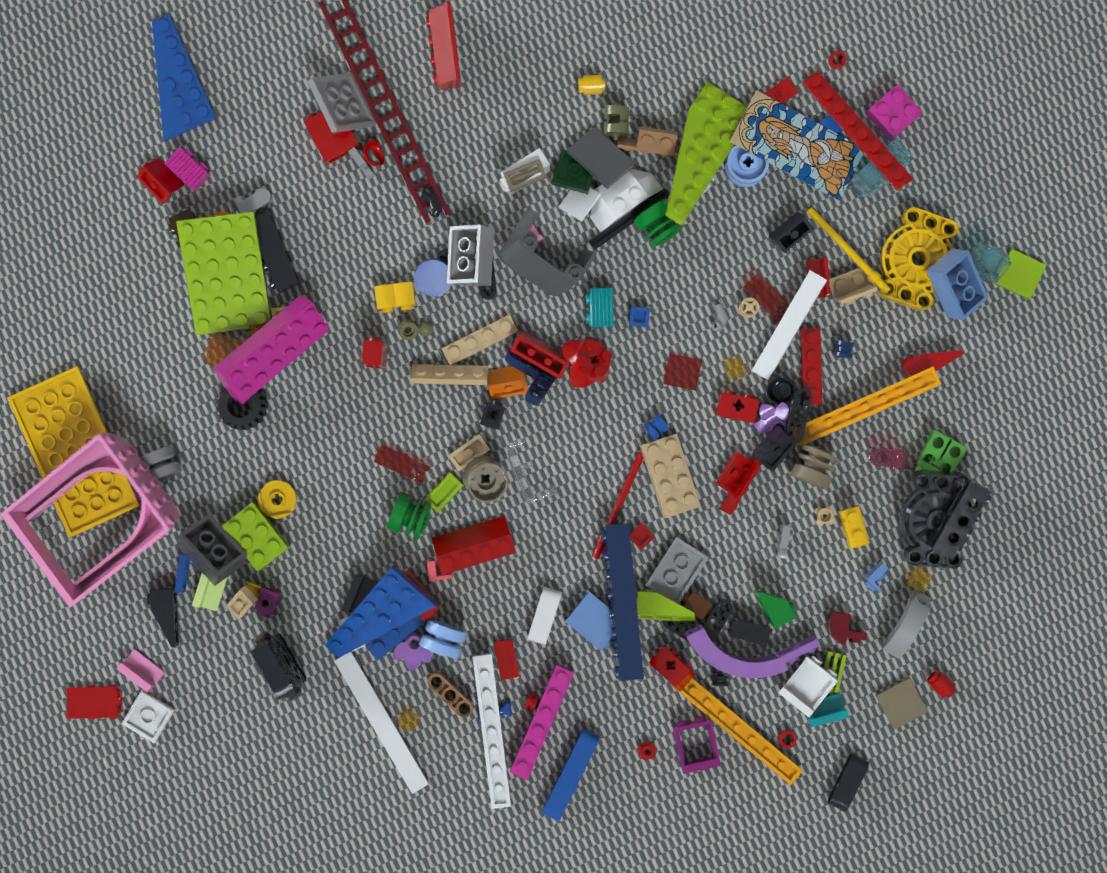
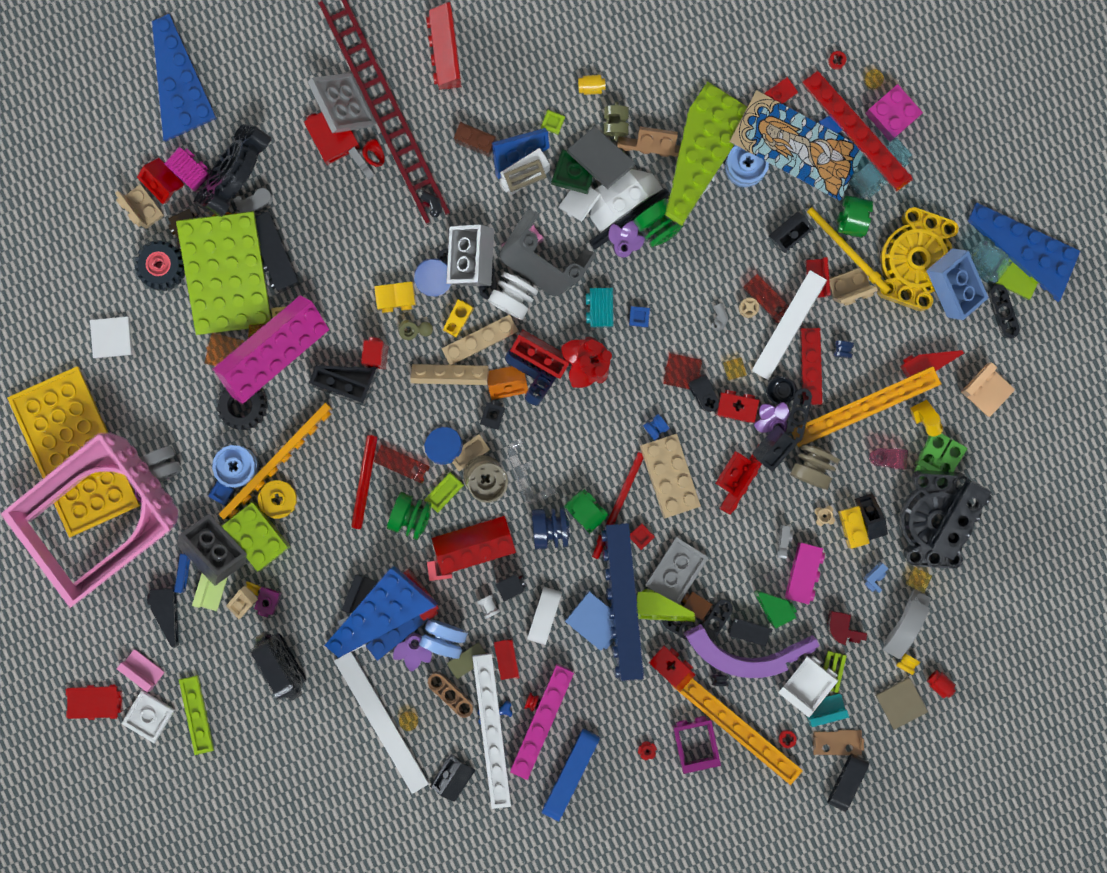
(111, 337): none -> white tile
(141, 207): none -> tan bracket
(160, 265): none -> black wheel
(196, 715): none -> lime tile
(221, 493): none -> blue tile
(224, 466): none -> light blue wheel
(232, 169): none -> black piece
(270, 468): none -> light orange plate
(345, 382): none -> black wedge
(364, 482): none -> red axle
(443, 445): none -> blue tile
(452, 778): none -> black panel
(458, 318): none -> yellow leg
(465, 663): none -> olive tile
(474, 139): none -> copper brick
(488, 606): none -> white bush
(511, 586): none -> black brick
(512, 296): none -> white wheel
(513, 149): none -> blue wing
(550, 528): none -> dark blue wheel
(553, 122): none -> lime tile
(585, 511): none -> green brick
(626, 236): none -> medium lavender plate
(702, 390): none -> black piece
(804, 573): none -> dark pink brick
(837, 742): none -> medium nougat piece
(855, 216): none -> green brick
(872, 516): none -> black slope
(873, 79): none -> clear yellow tile
(908, 664): none -> yellow wheel
(928, 416): none -> yellow leg
(988, 390): none -> light nougat bracket
(1014, 323): none -> black beam
(1032, 251): none -> blue wing

